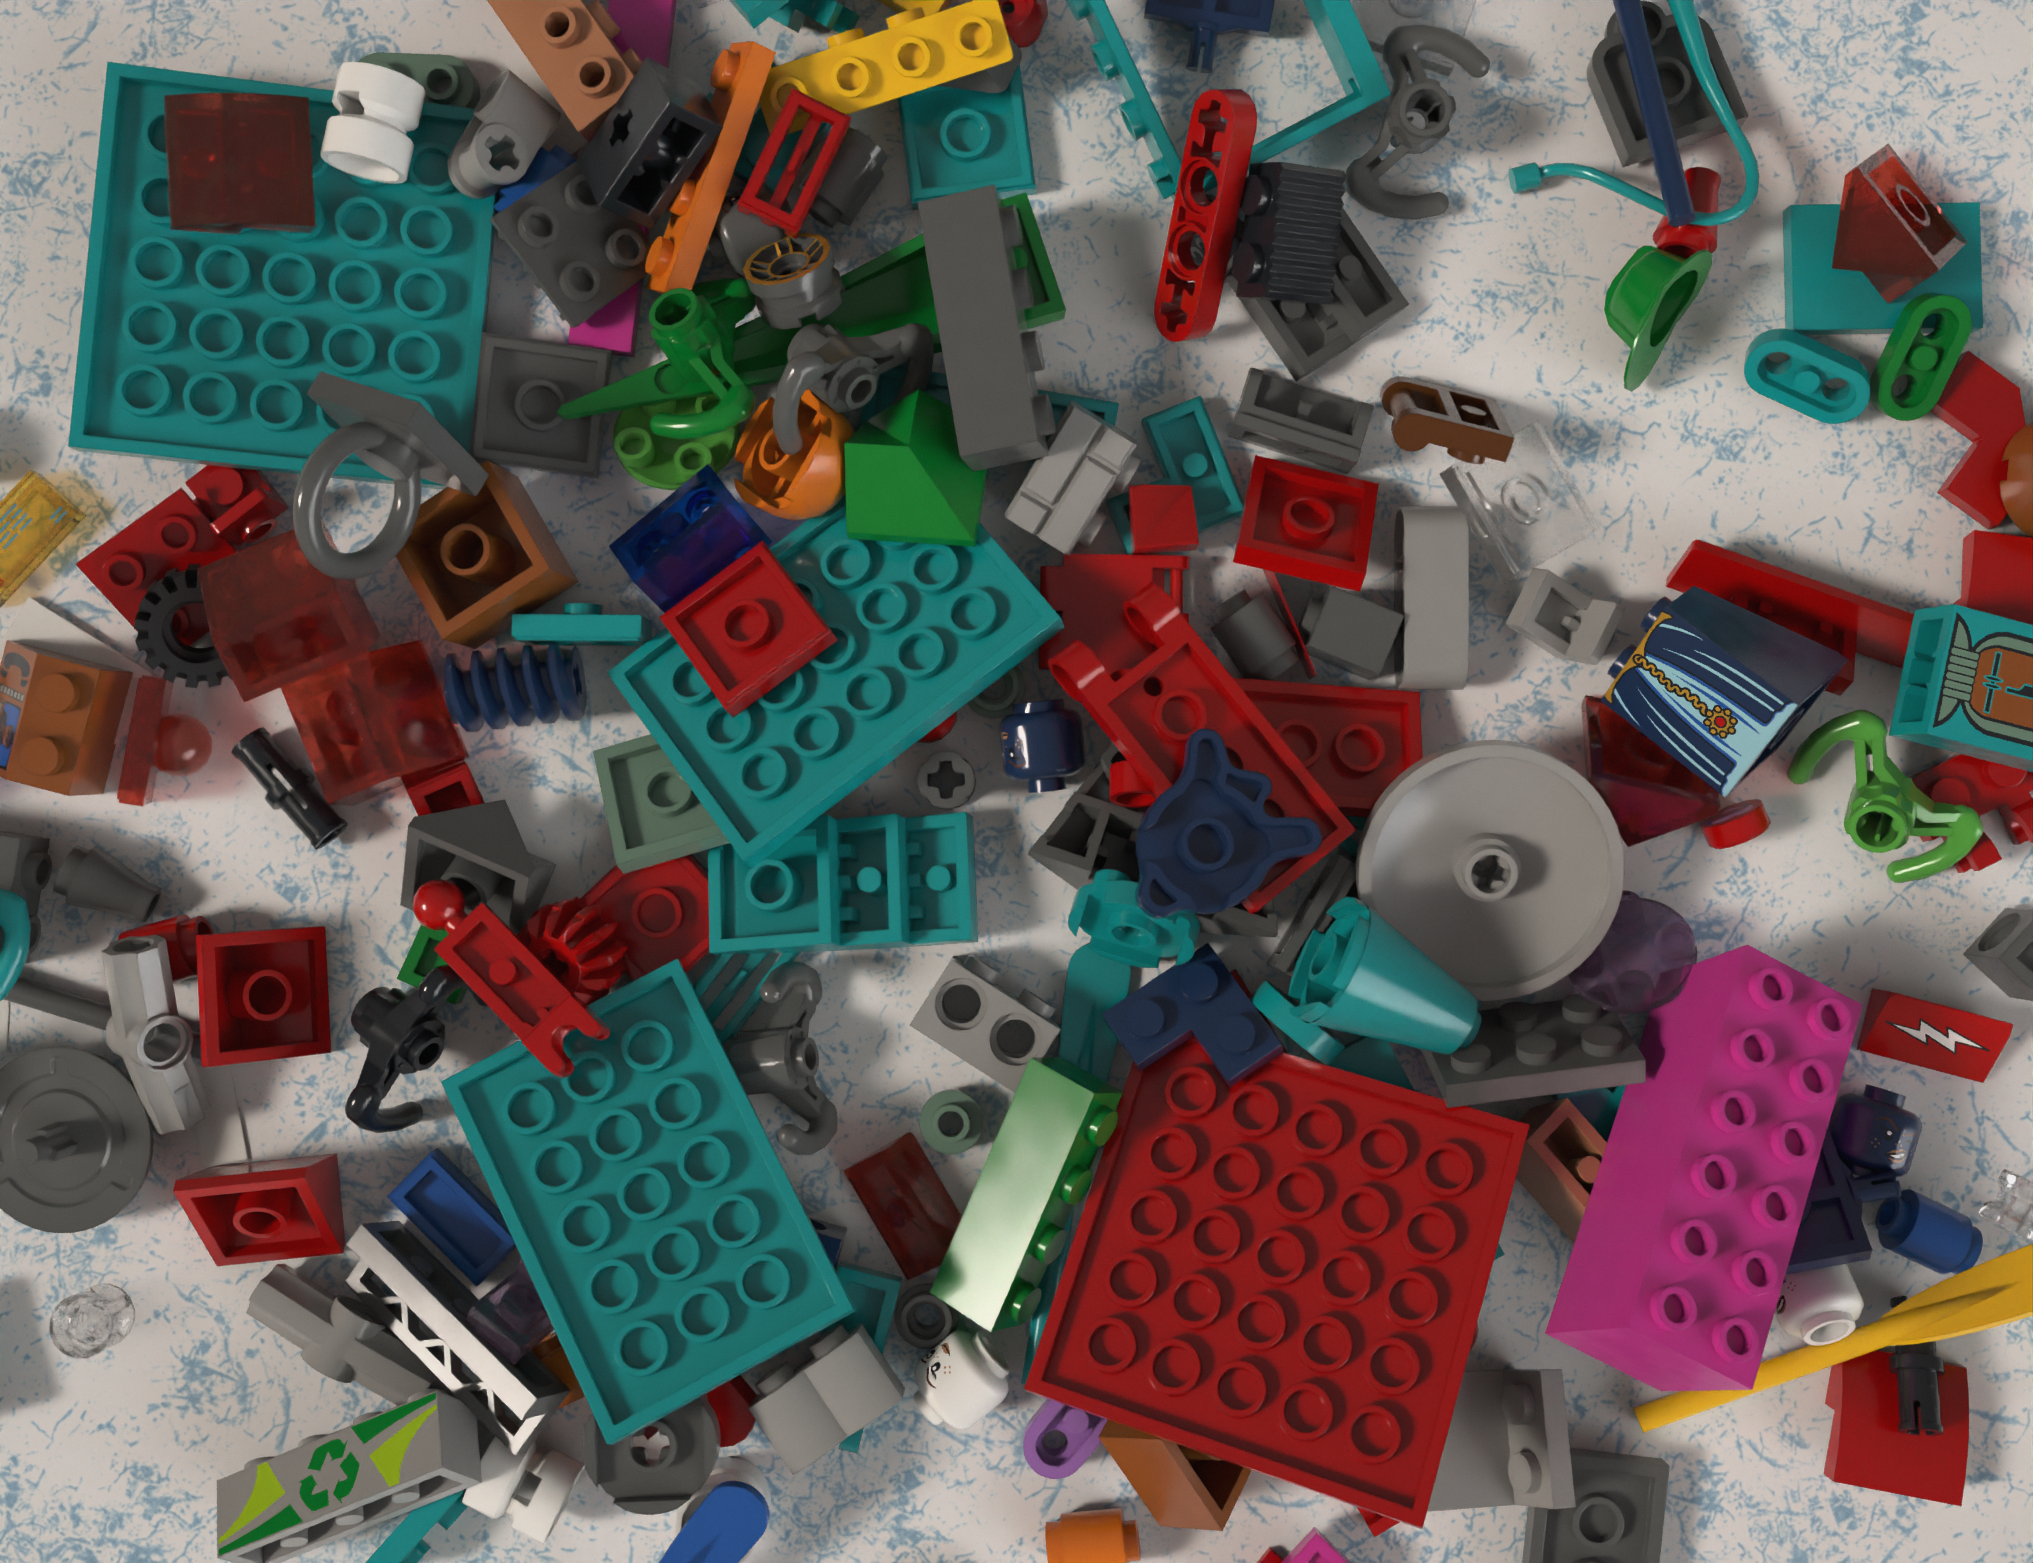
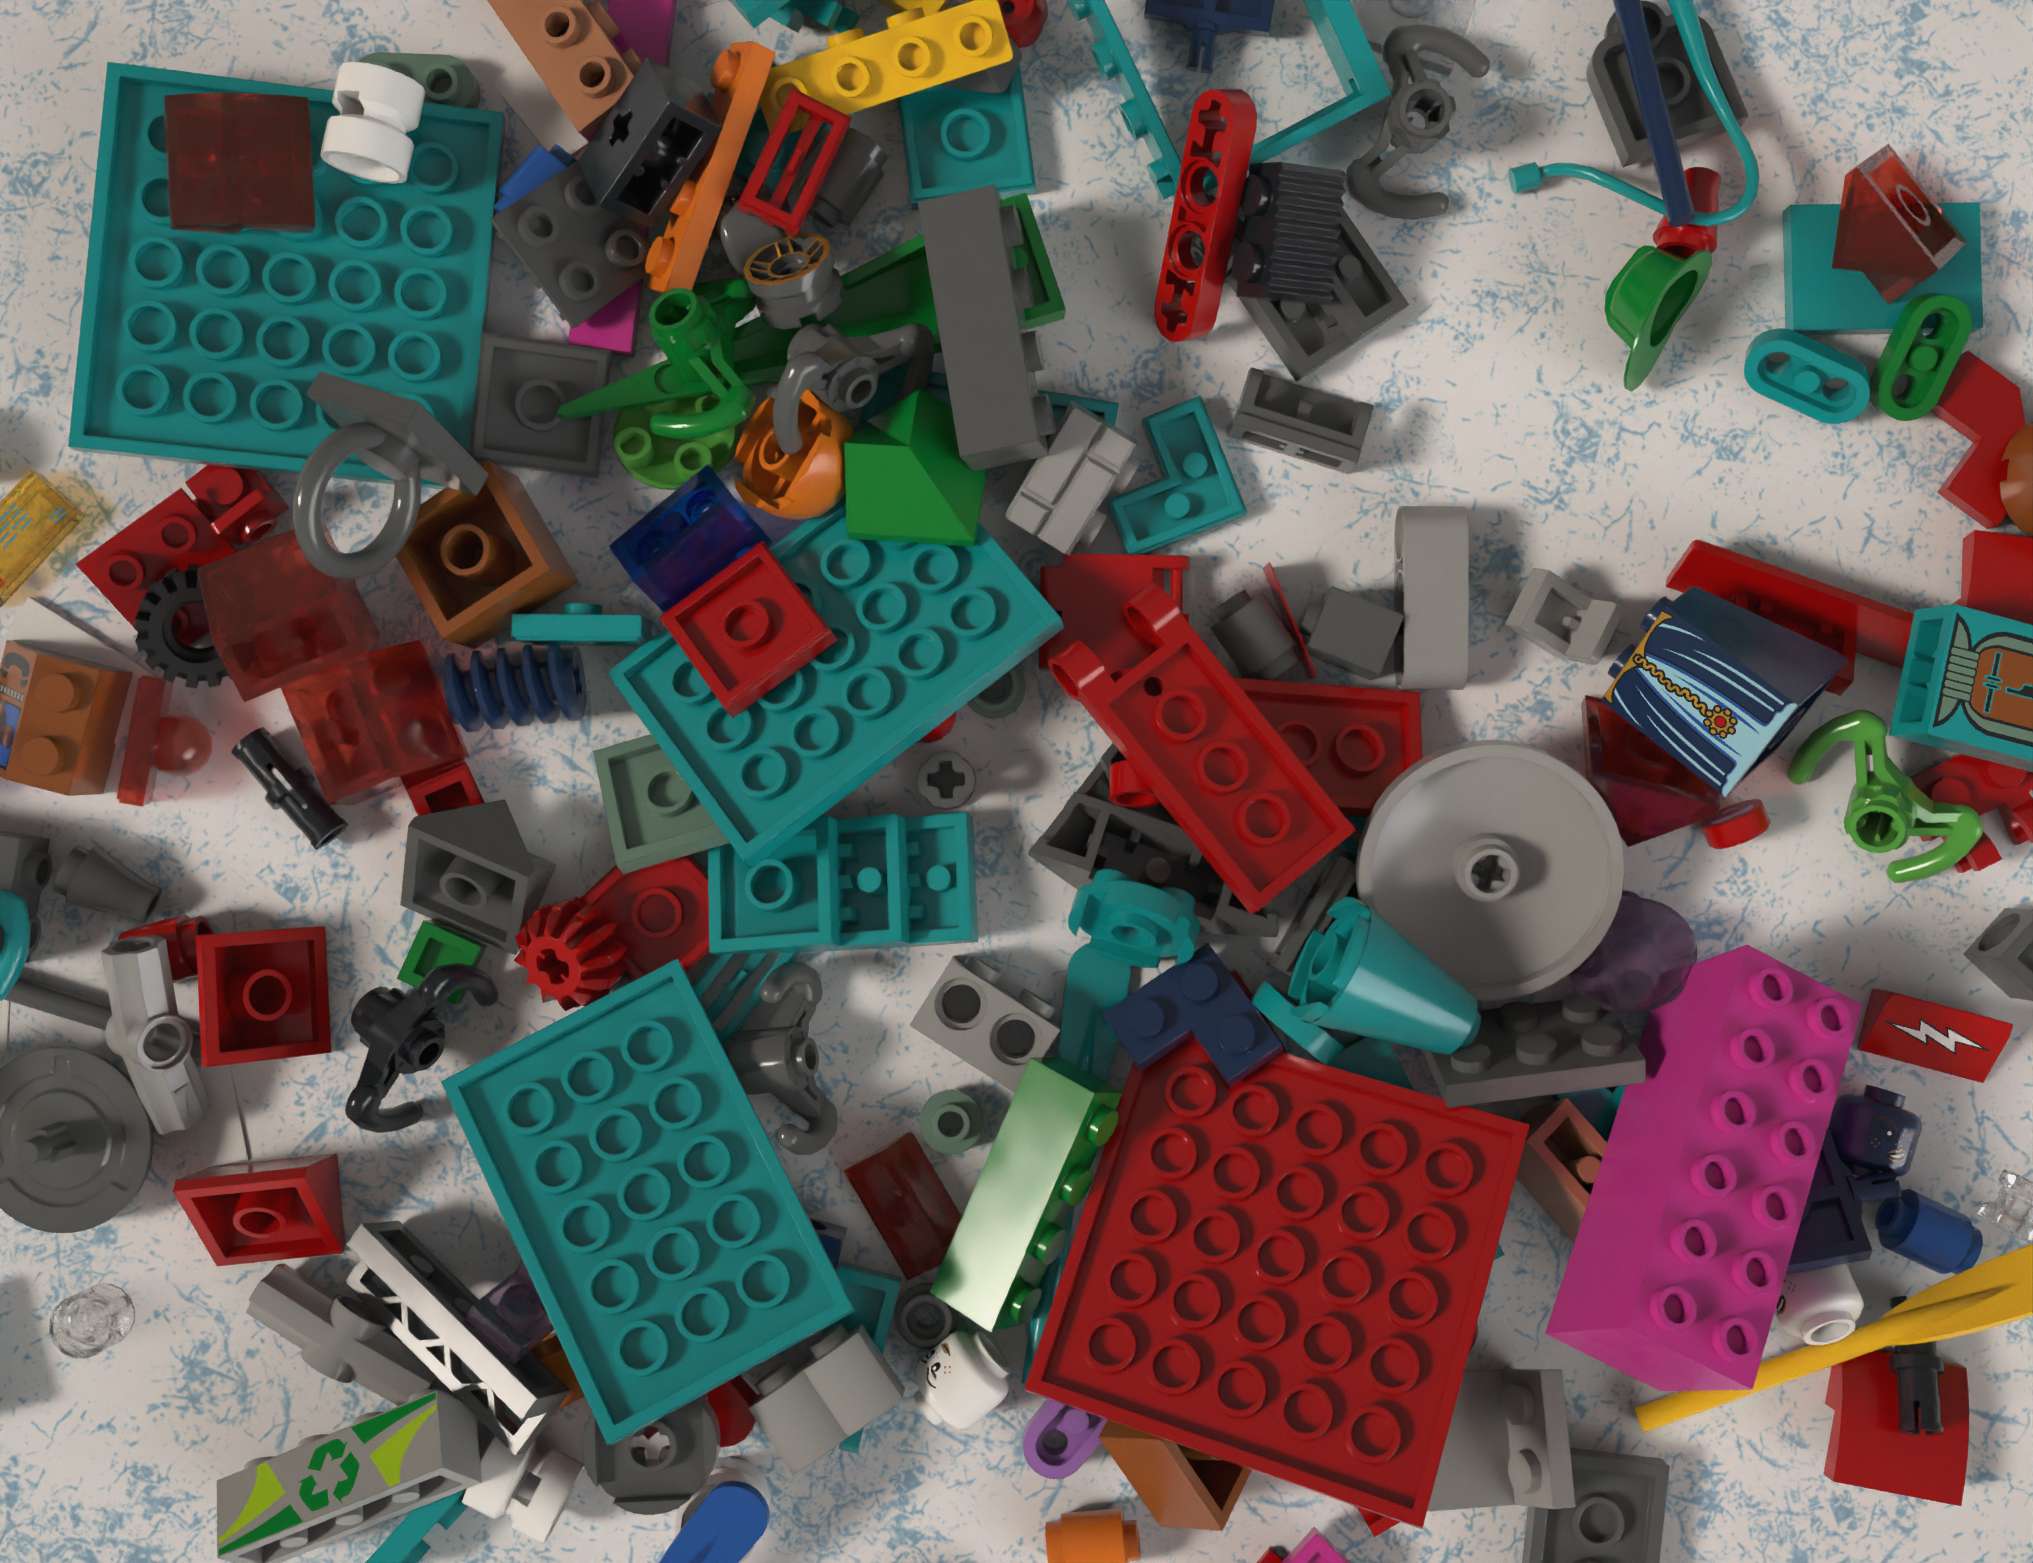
(454, 1216): blue tile -> none
(501, 137): light grey piece -> none
(506, 975): red plate -> none
(1042, 744): dark blue head -> none
(1162, 519): red slope -> none
(1209, 835): dark blue tile -> none
(1307, 523): red plate -> none
(1446, 417): reddish brown plate -> none
(1521, 506): clear tile -> none

